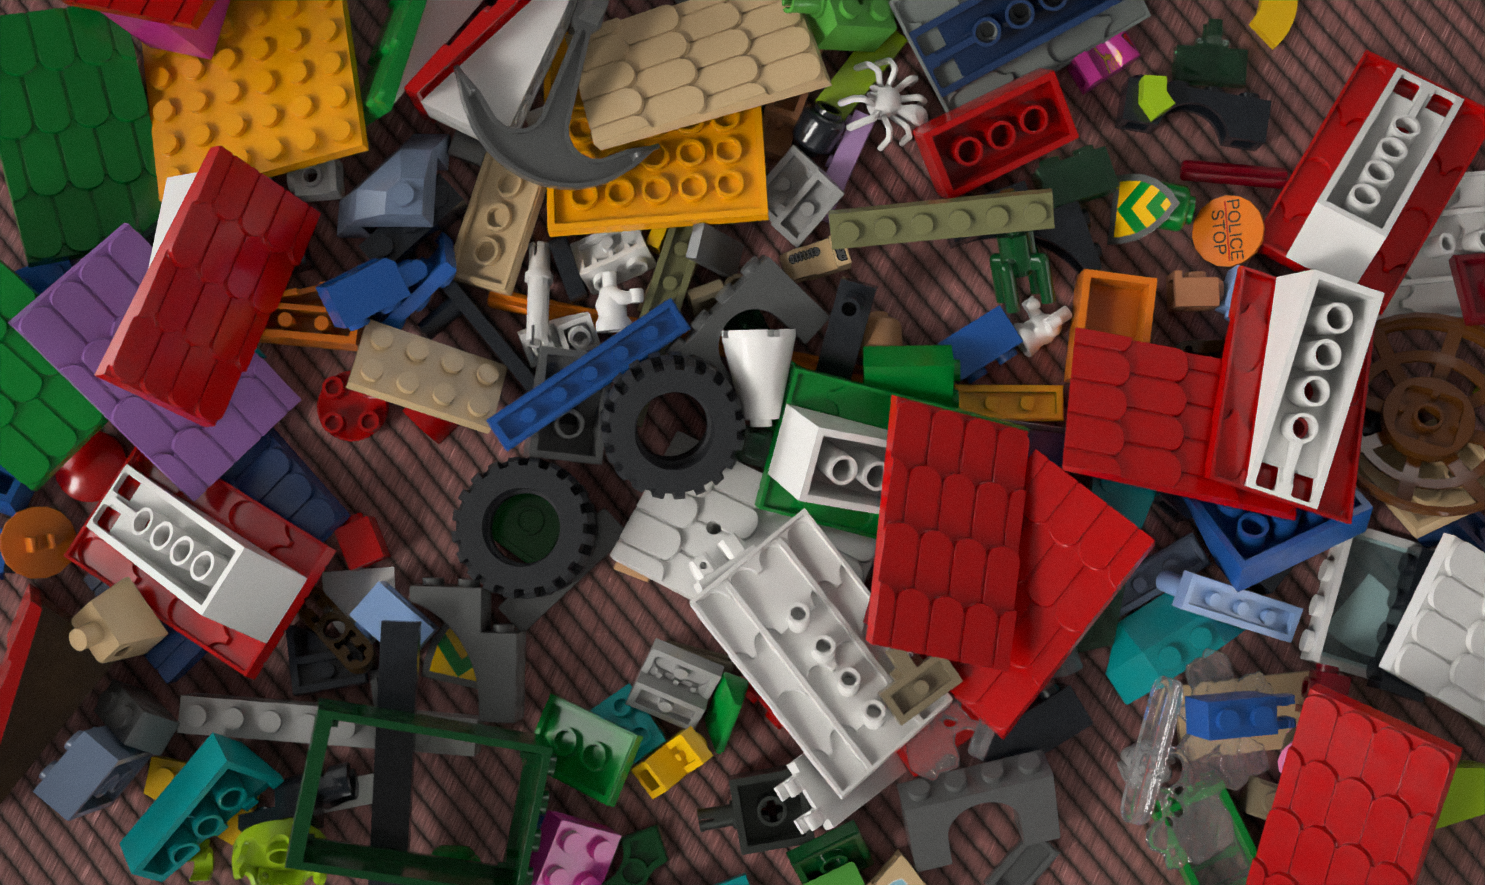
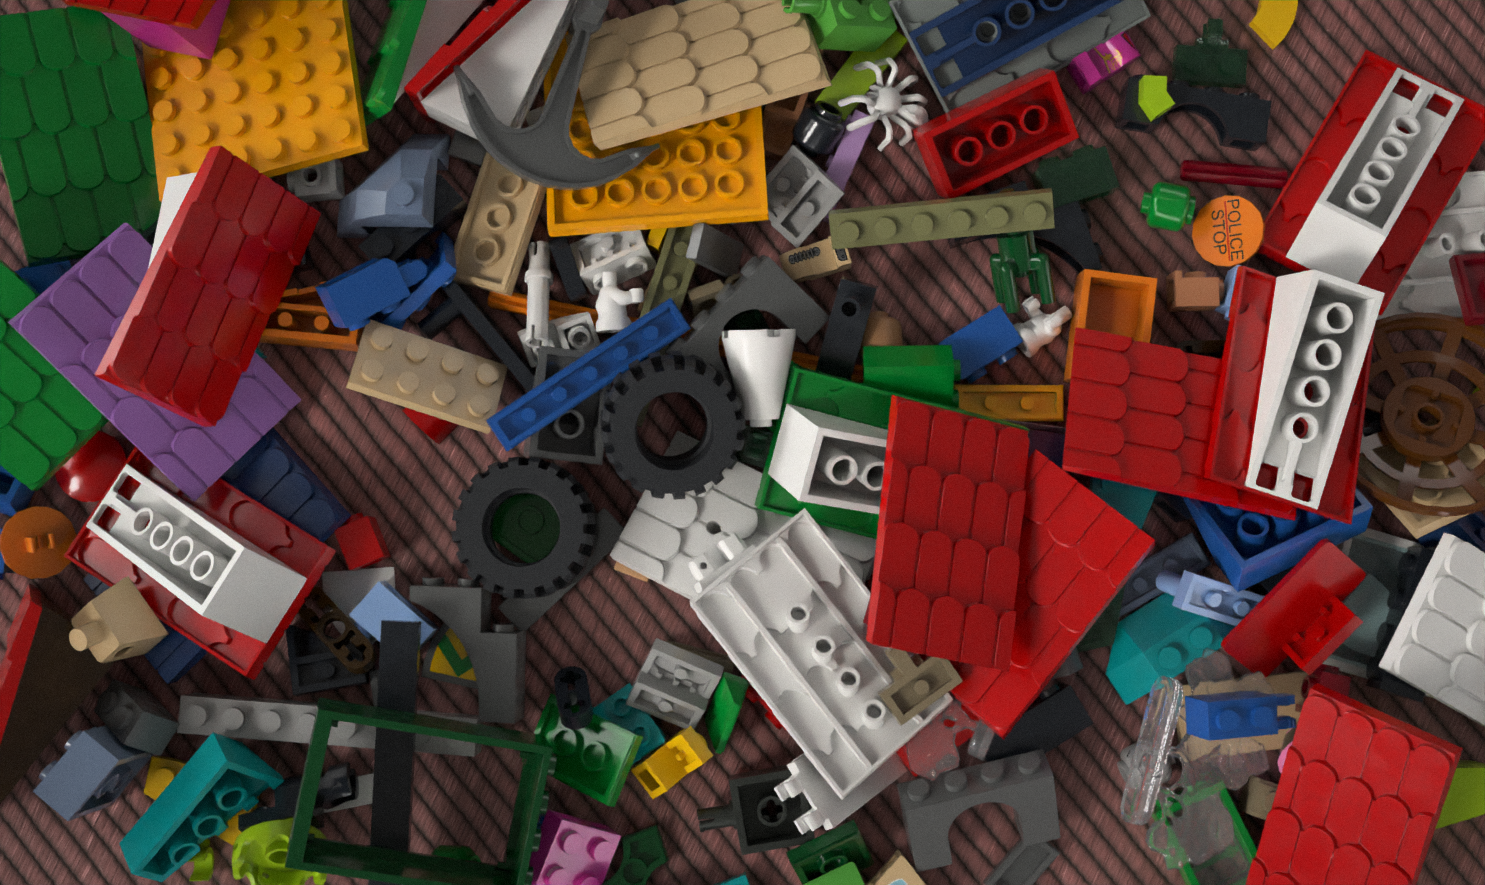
(348, 412): red dish -> none
(568, 698): none -> black beam
(1138, 207): sticker -> none
(1300, 614): none -> red bracket

